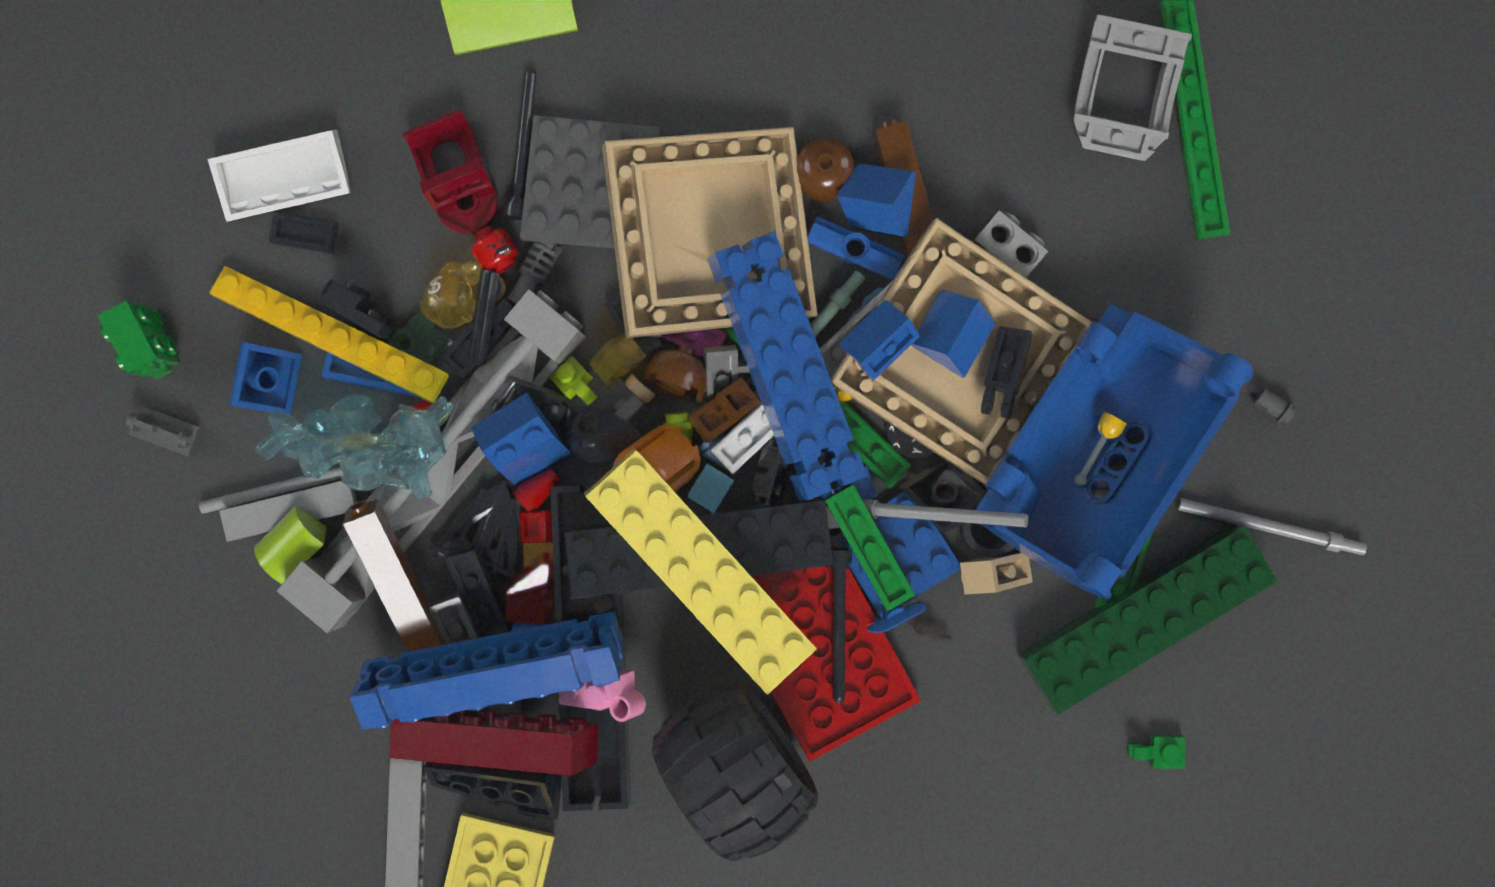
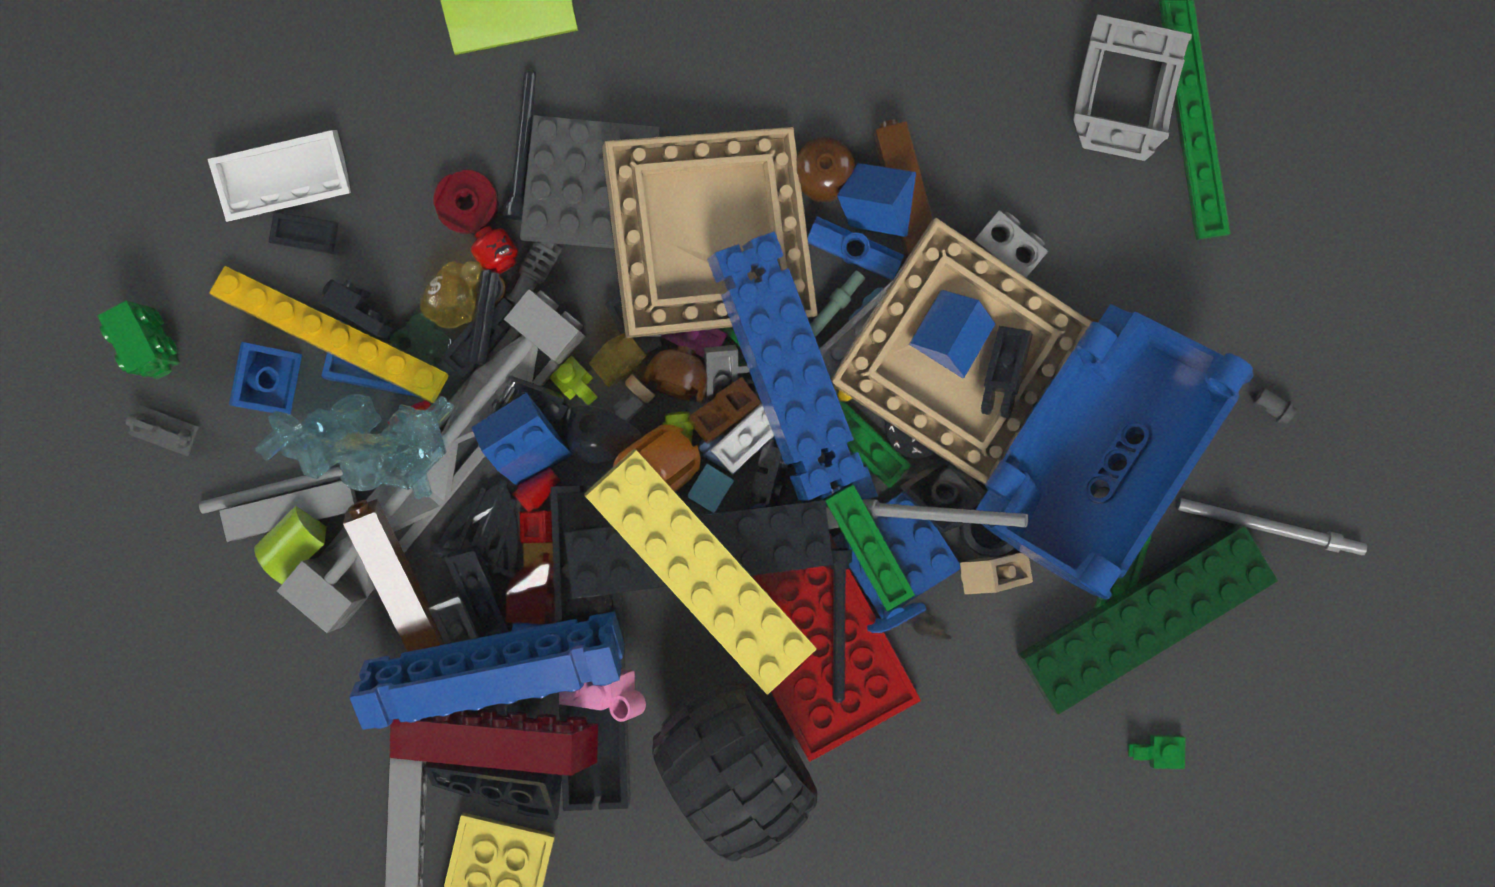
(457, 181): dark red panel -> none
(880, 339): blue panel -> none
(1109, 428): hinge -> none

